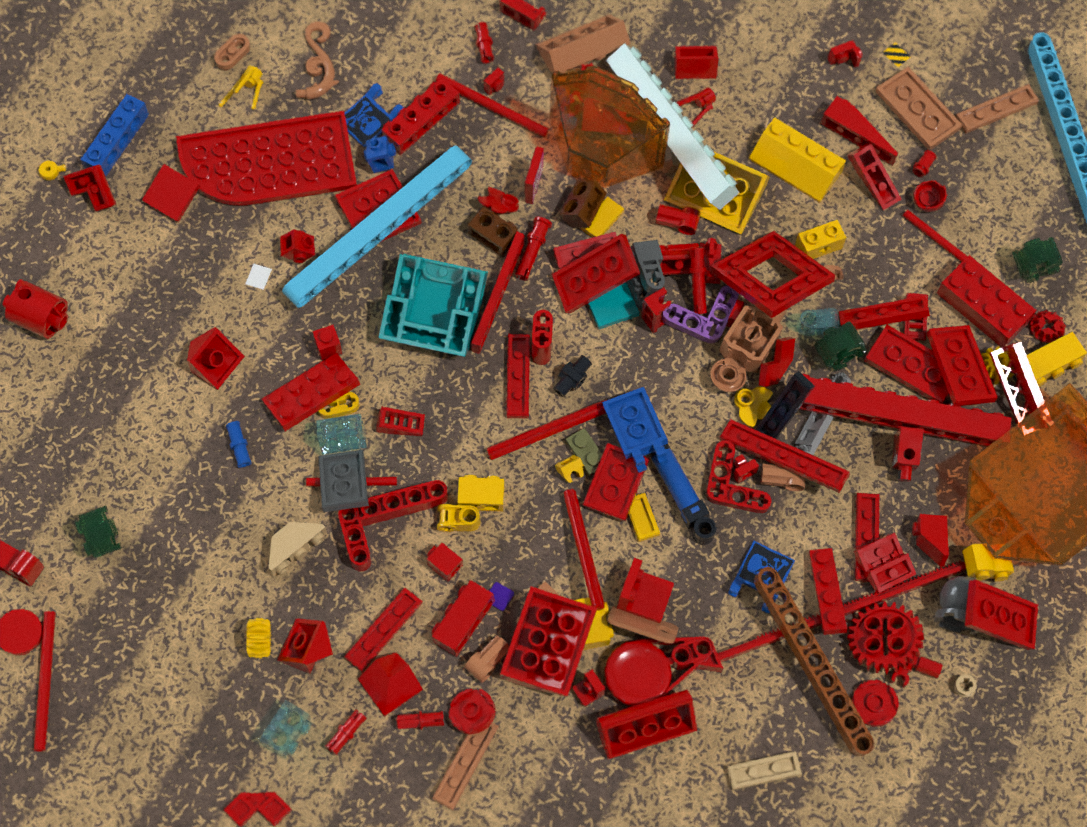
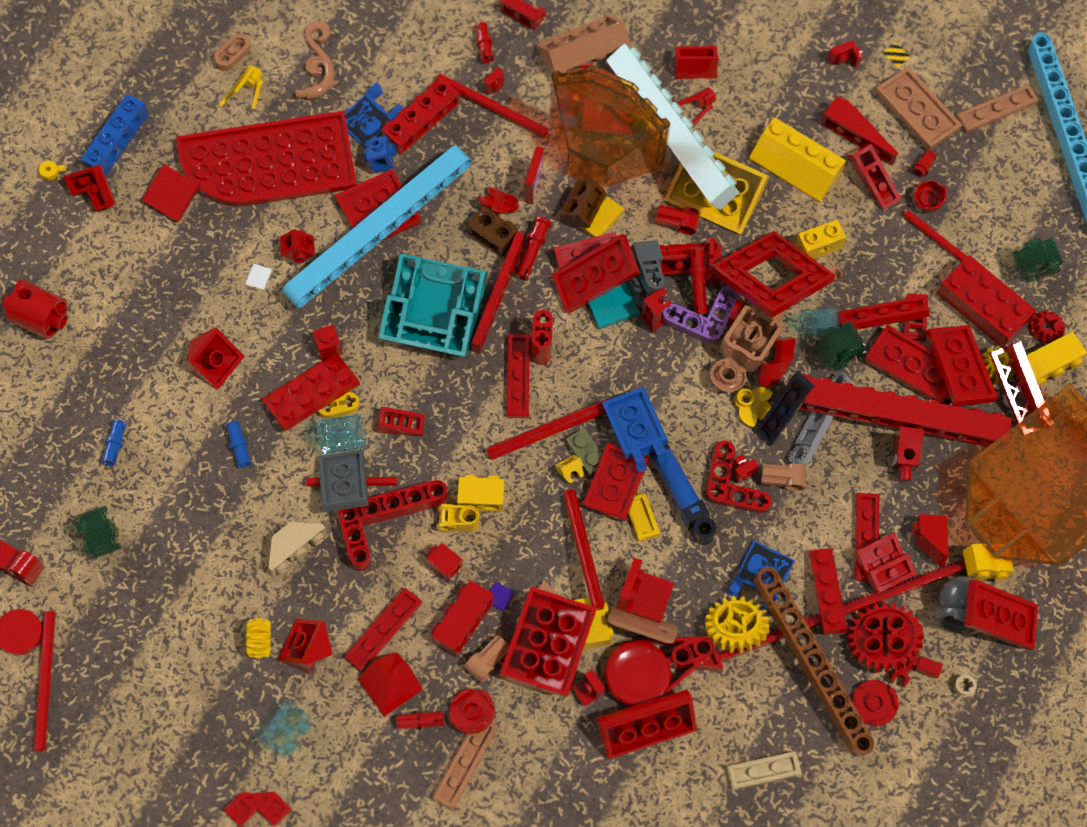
(114, 442): none -> blue pin
(345, 732): red pin -> none
(572, 376): black axle -> none
(739, 619): none -> yellow gear
(785, 456): red tile -> none

